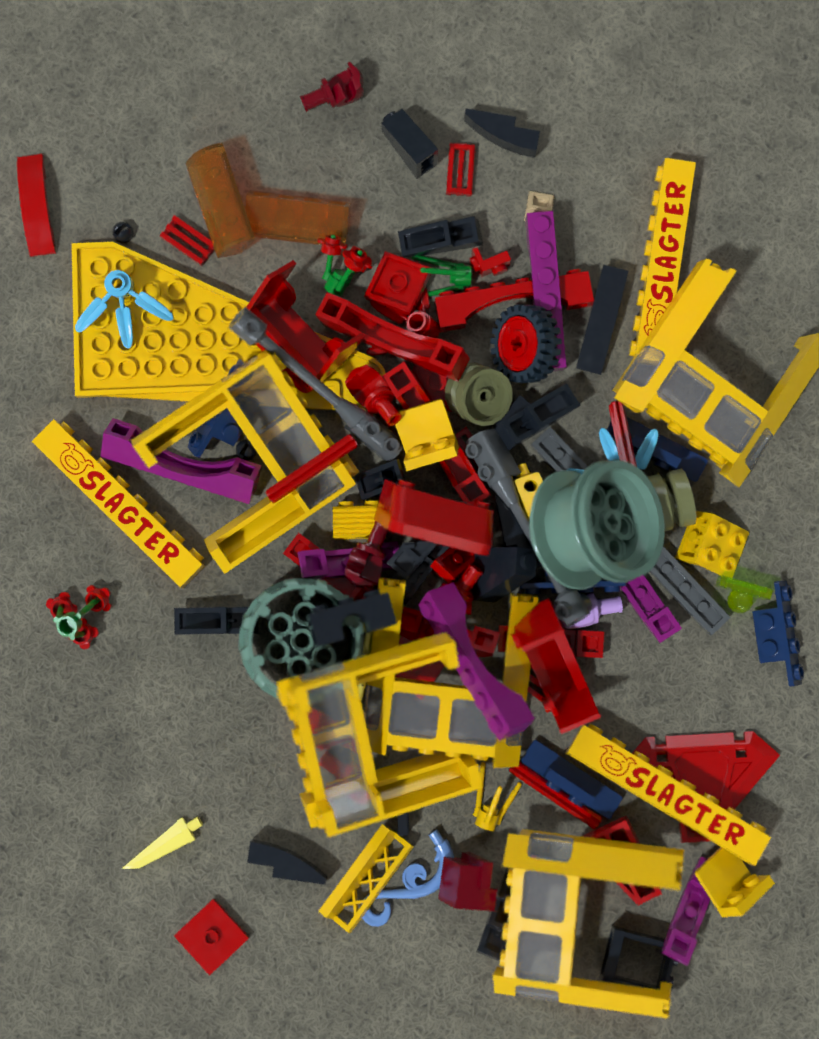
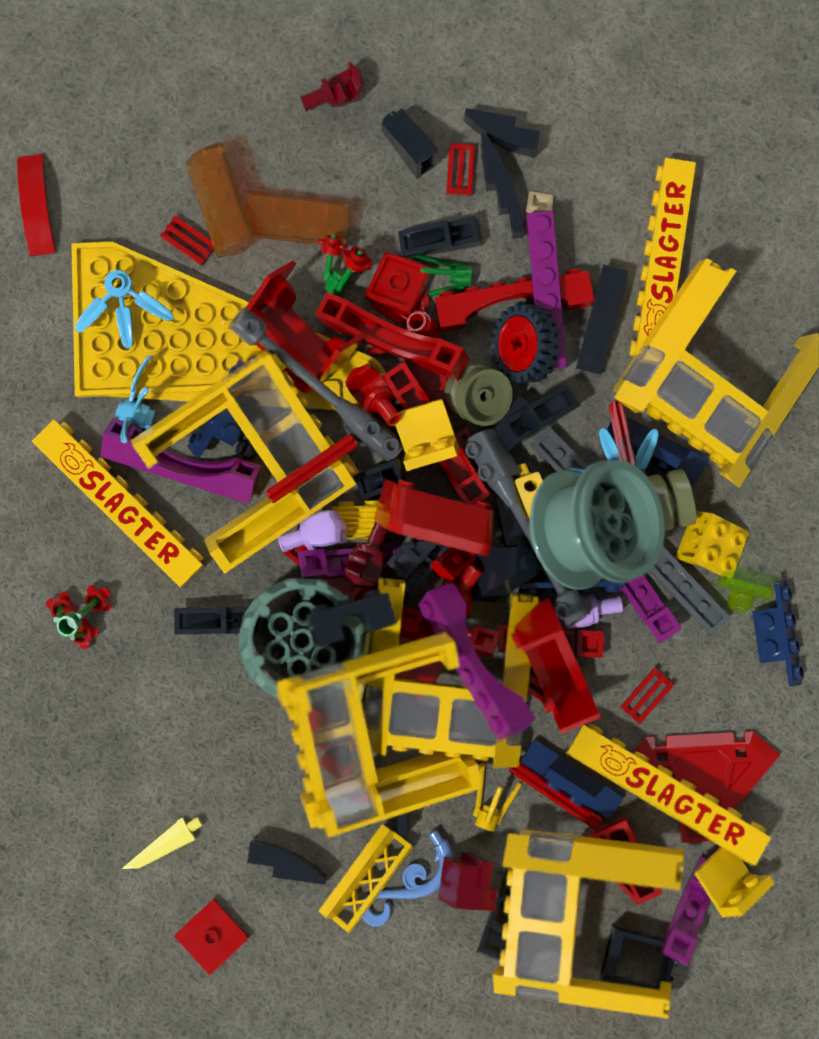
(126, 235): black hinge -> none
(135, 412): none -> medium azure plant
(317, 530): none -> lavender piece
(496, 264): red bracket -> none
(498, 179): none -> black slope
(661, 679): none -> red tile

